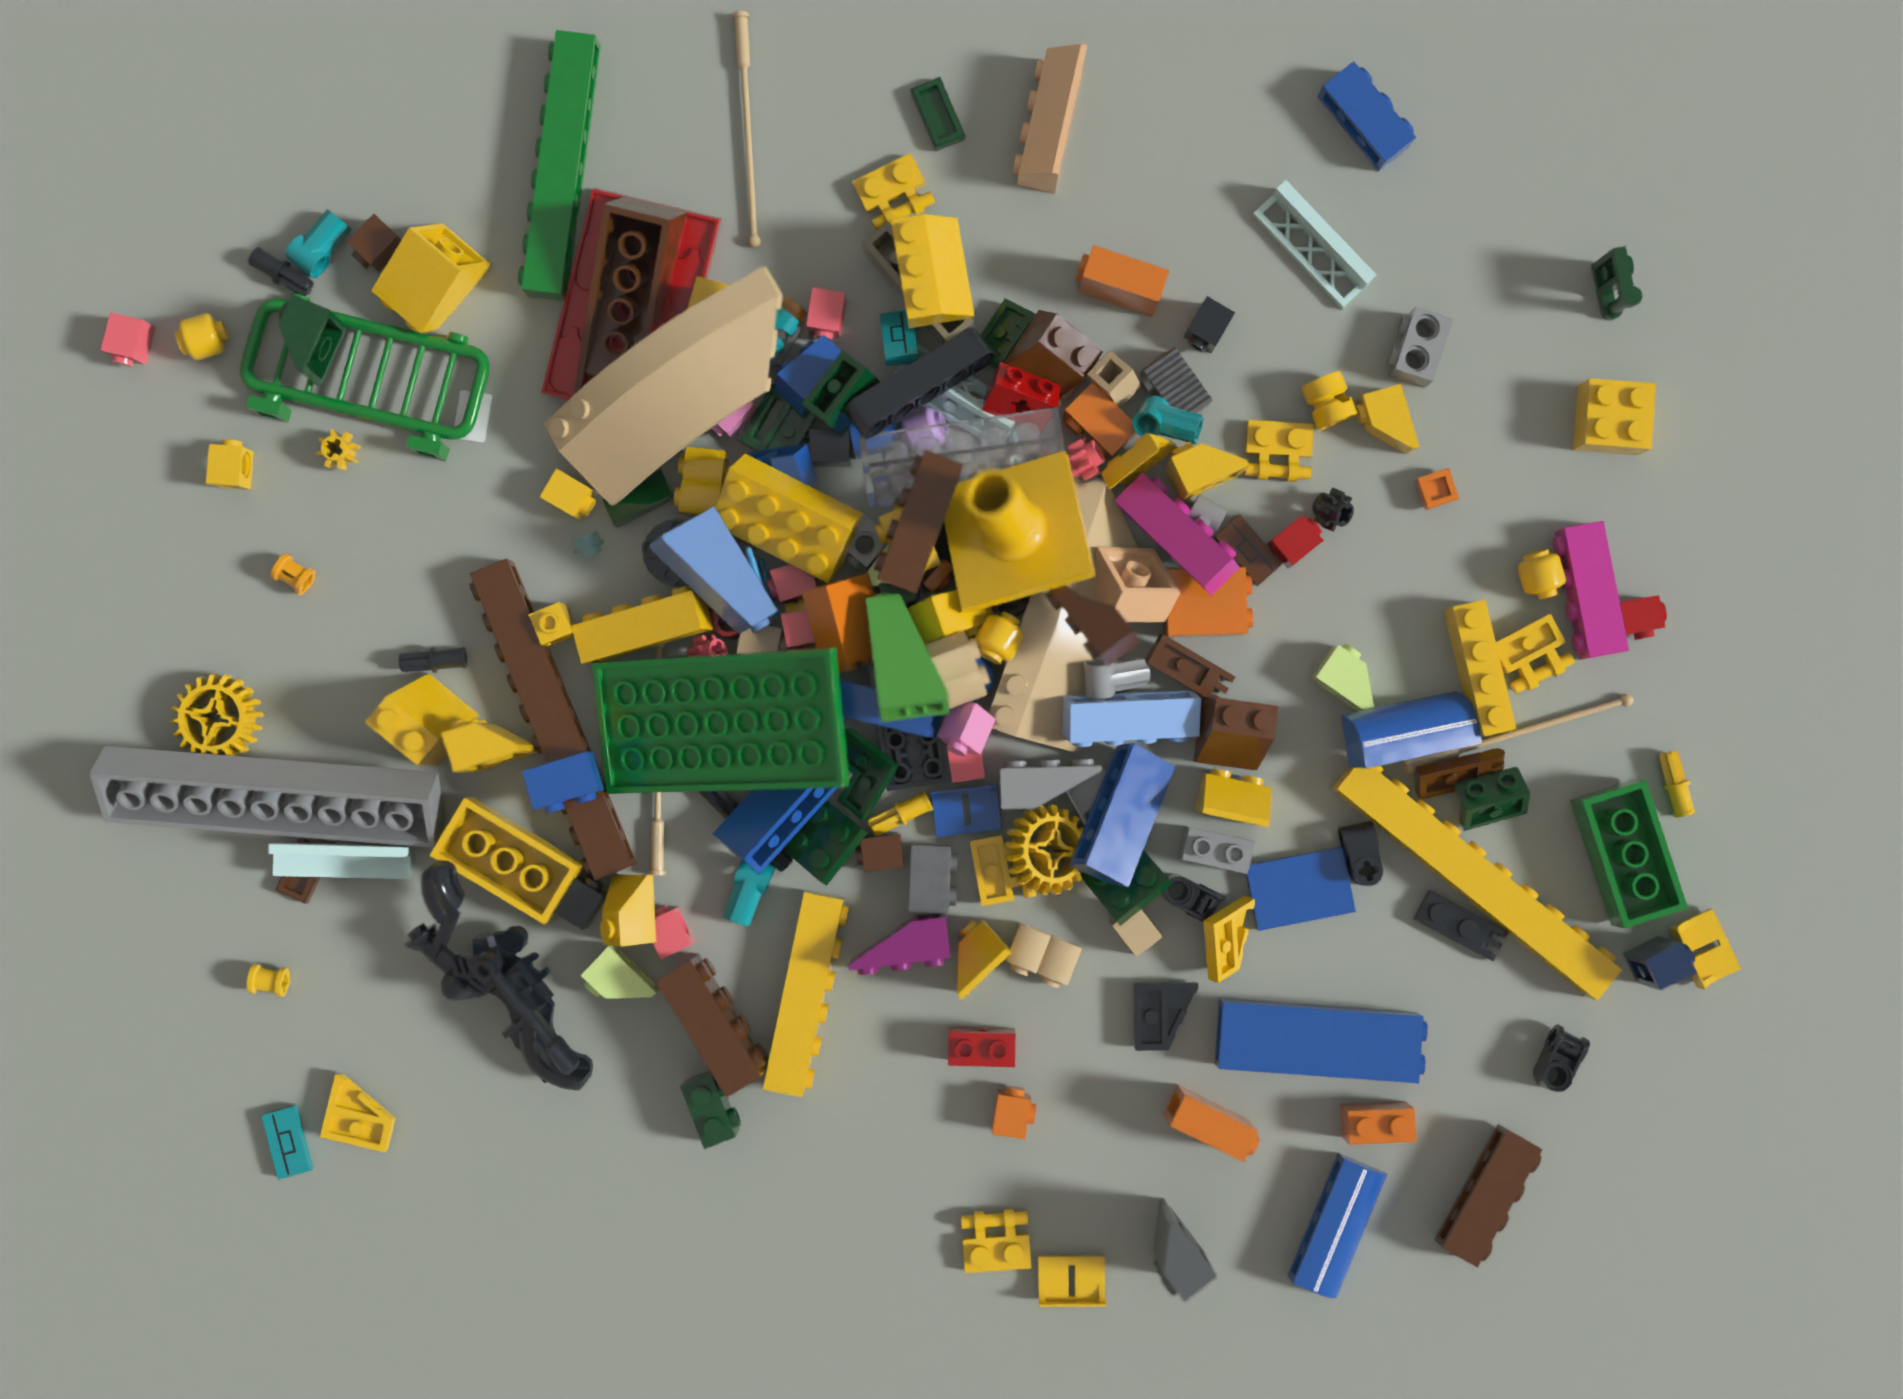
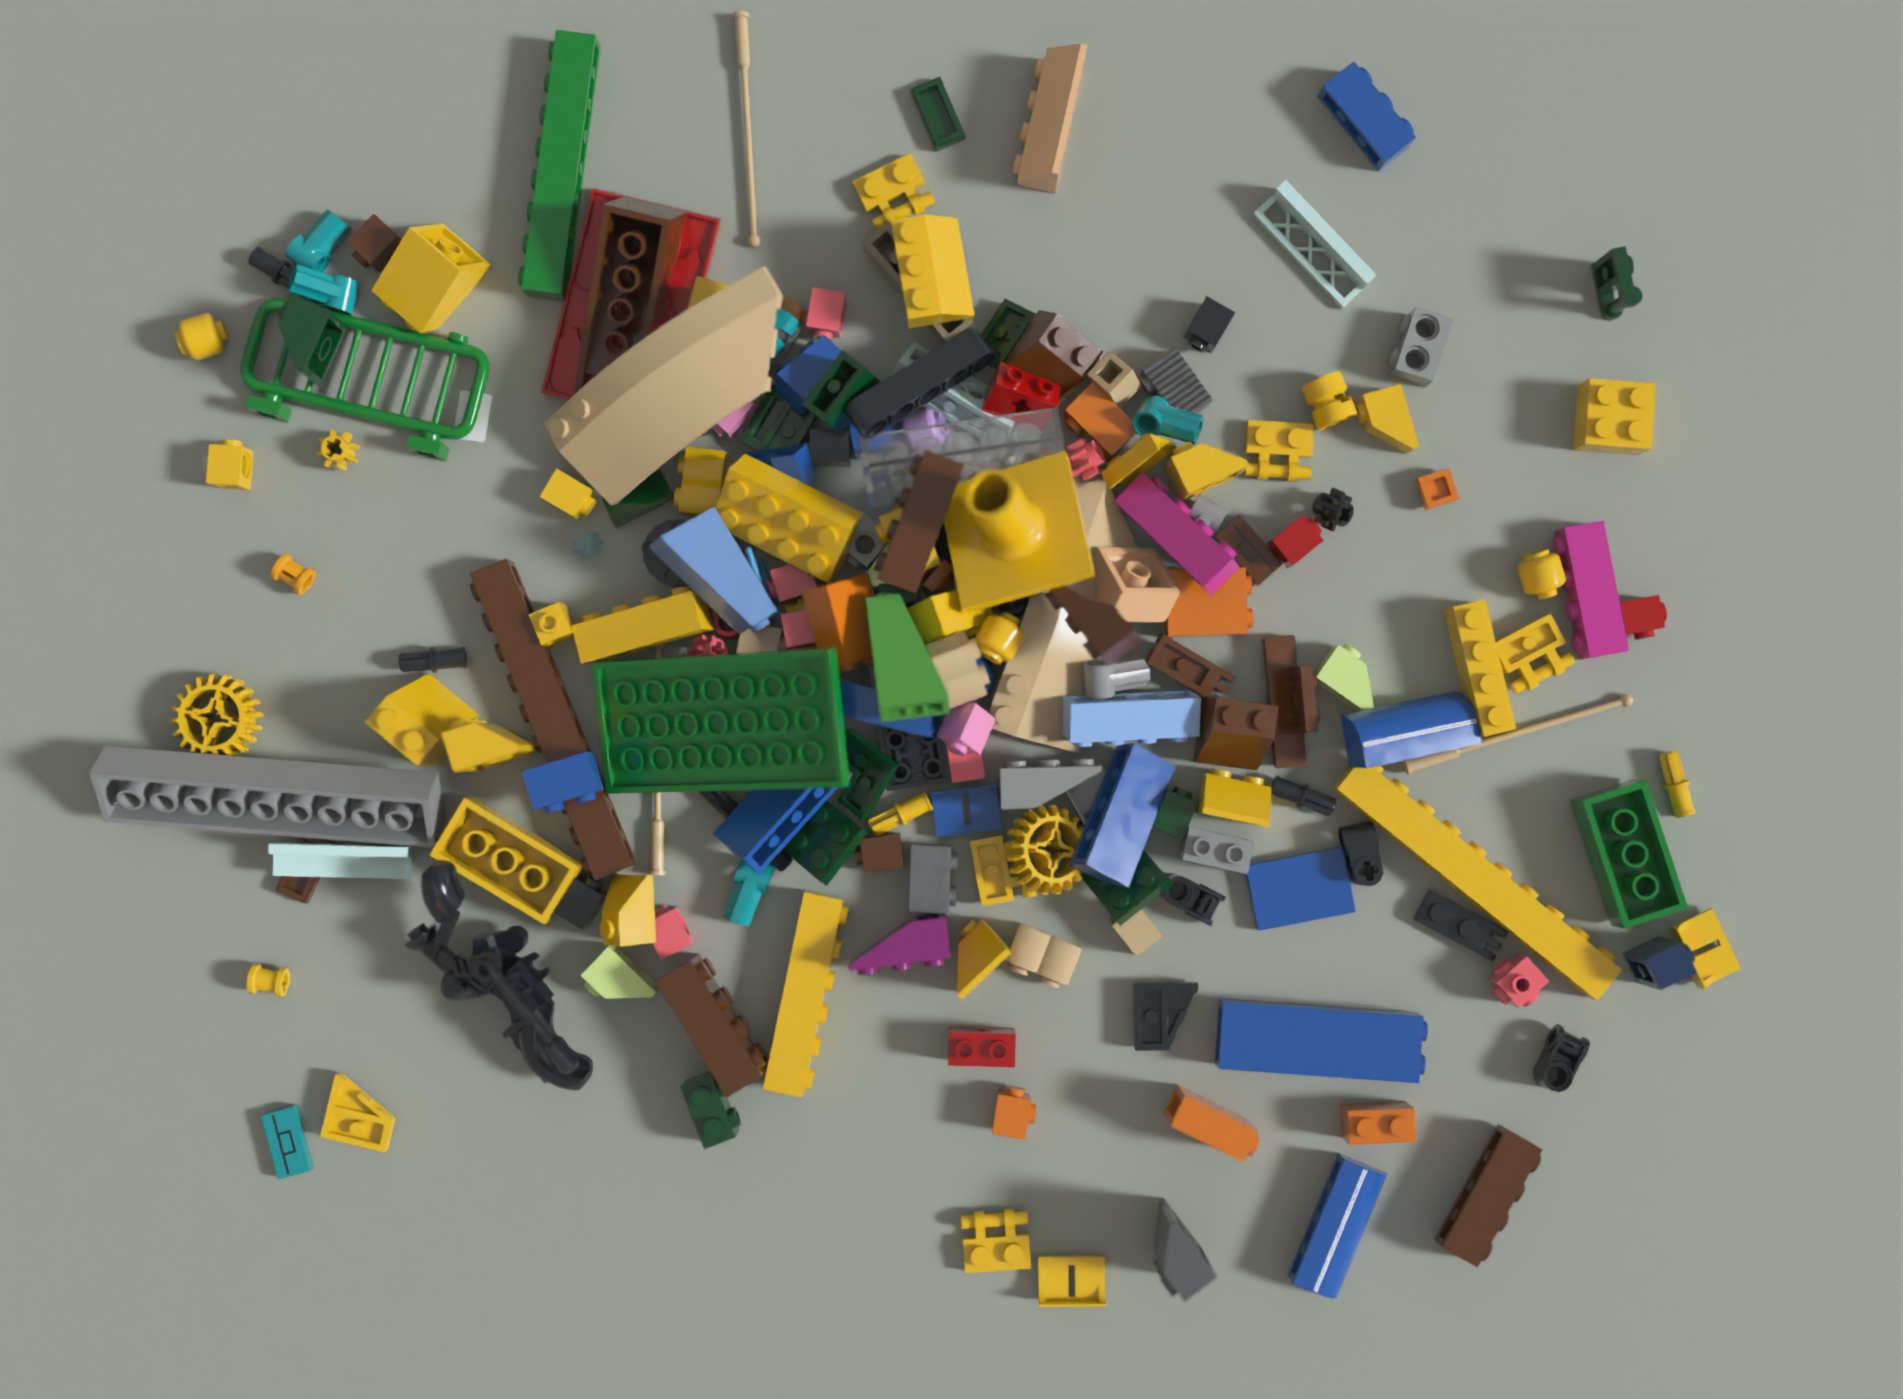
(127, 339): coral brick -> none
(333, 291): none -> teal piece
(898, 339): teal tile -> none
(1121, 280): orange brick -> none
(1175, 812): none -> dark green brick
(1226, 939): yellow wing -> none
(1294, 692): none -> reddish brown bracket
(1303, 796): none -> black axle
(1442, 776): reddish brown hinge -> none
(1492, 798): dark green bracket -> none
(1517, 981): none -> coral brick

